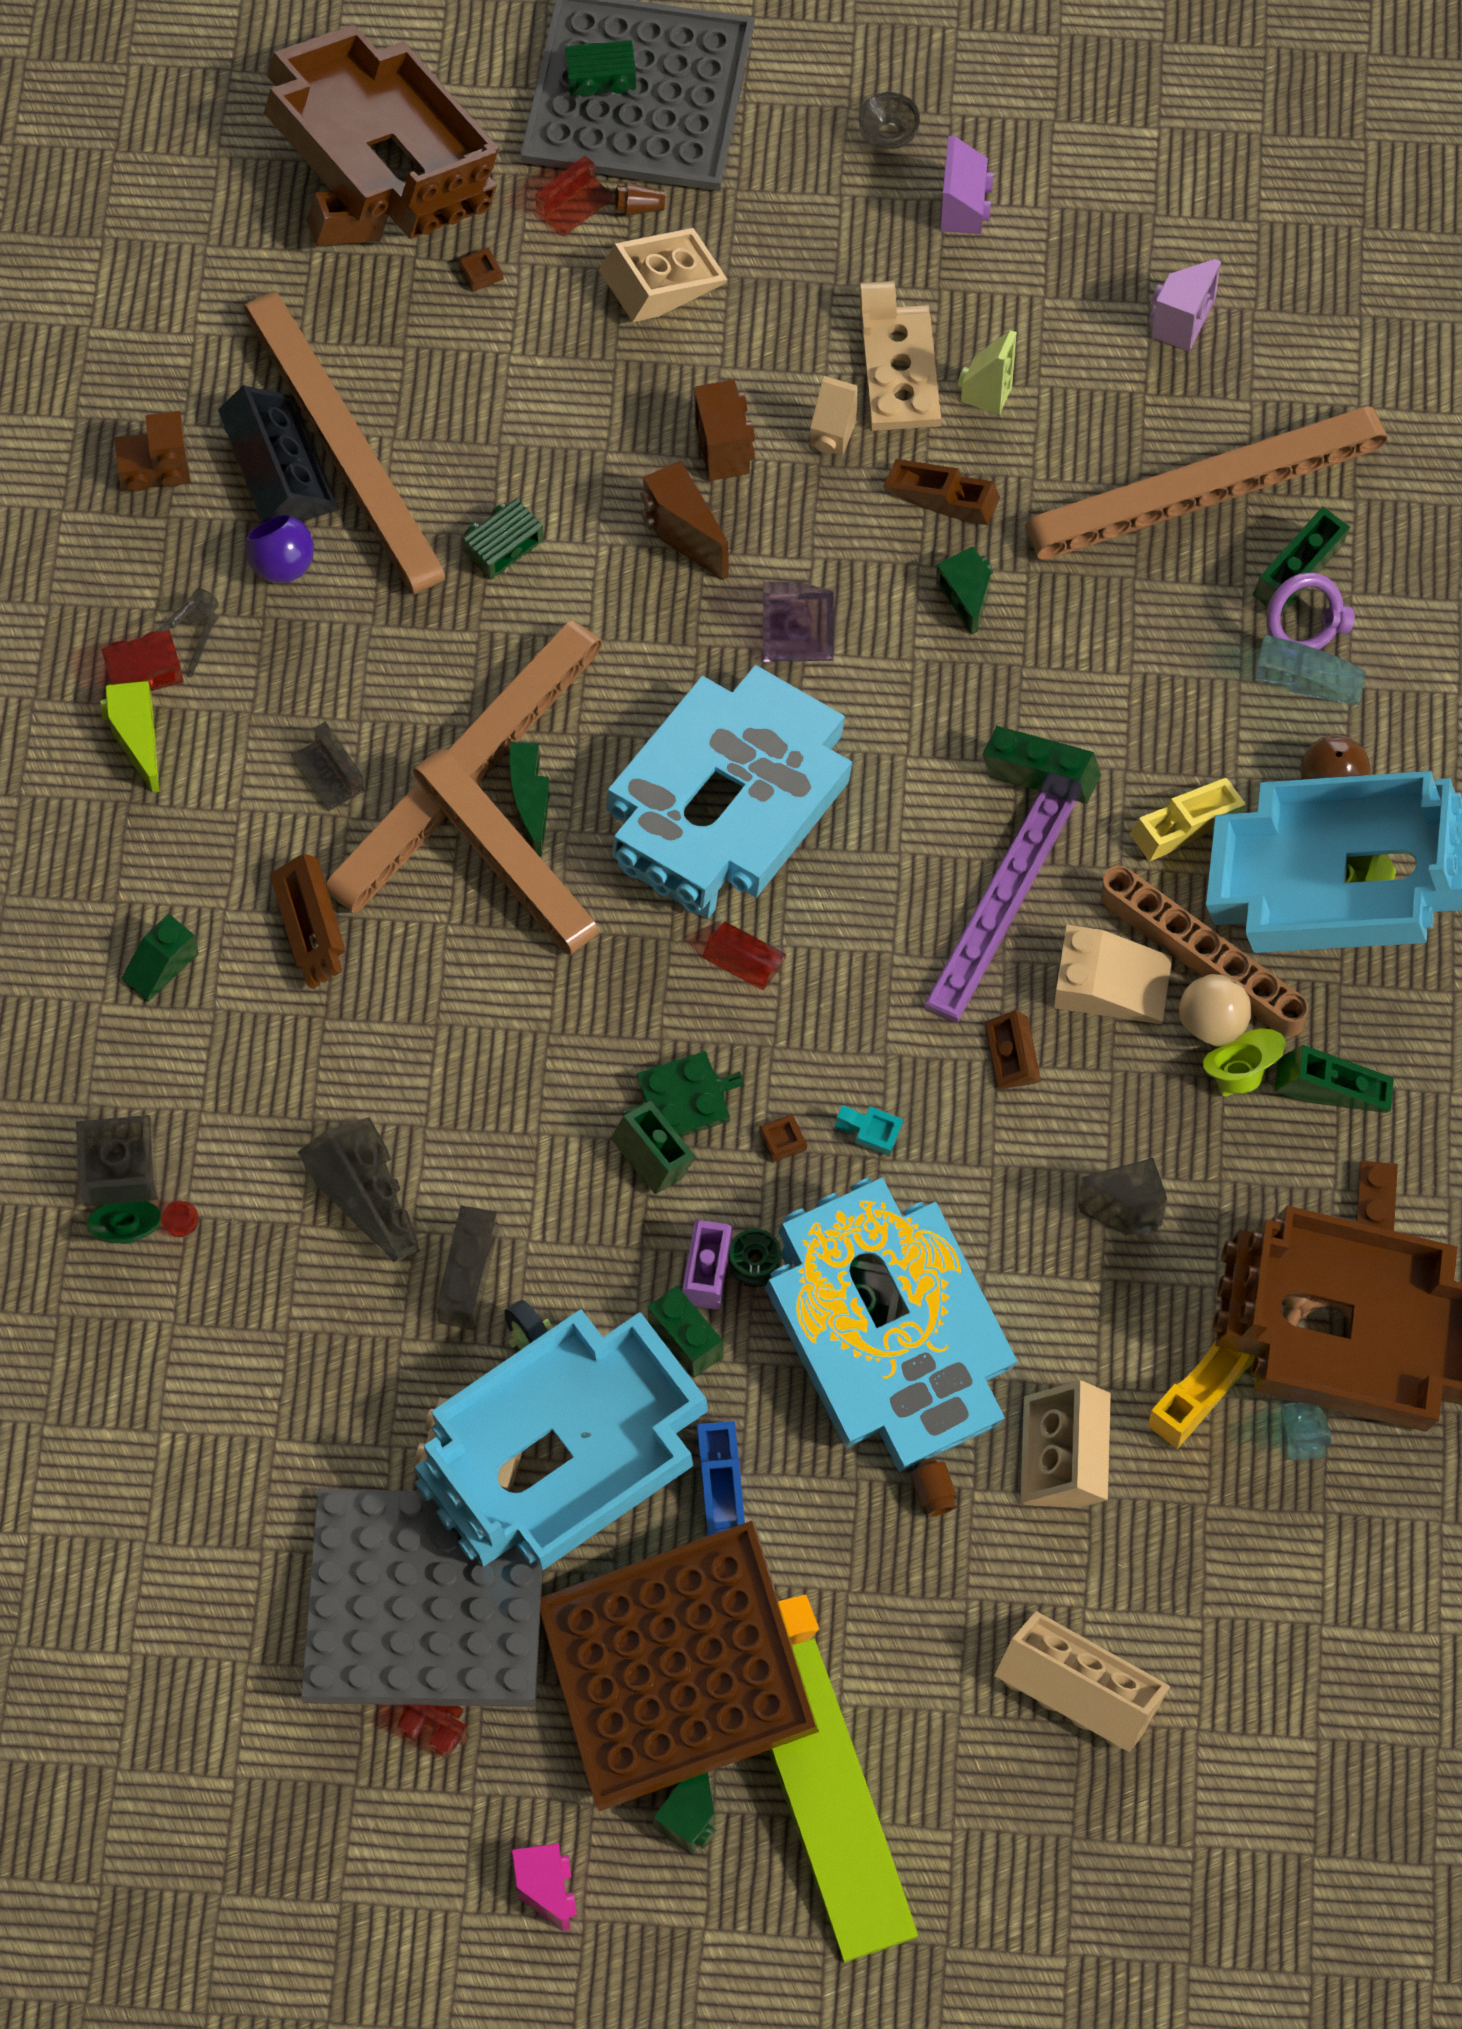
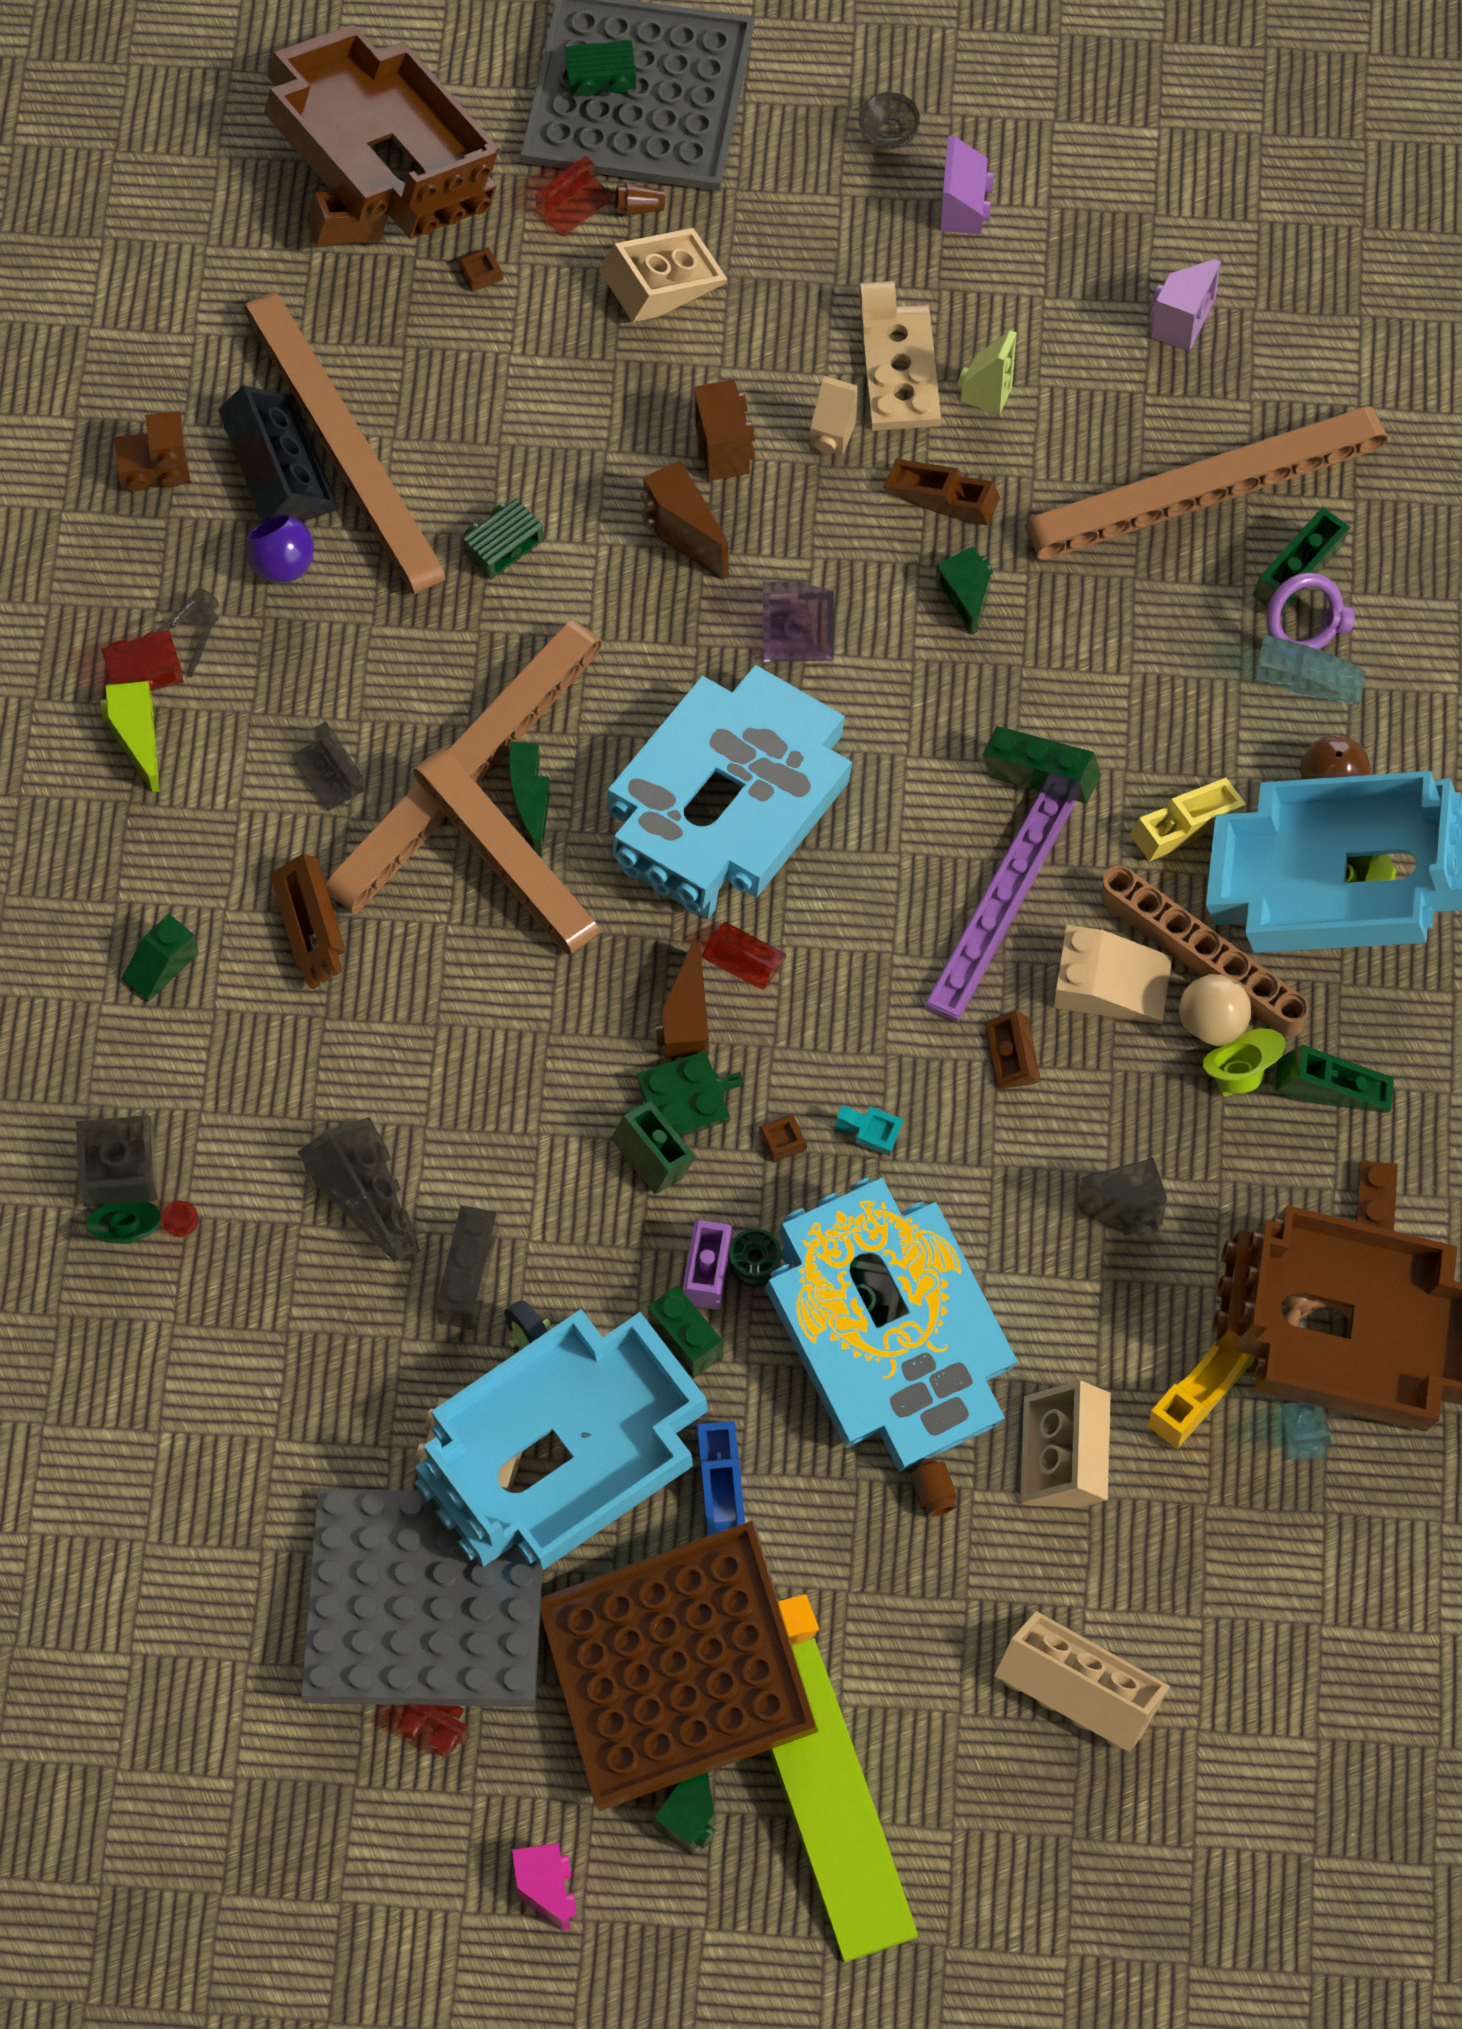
(684, 1013): none -> reddish brown slope

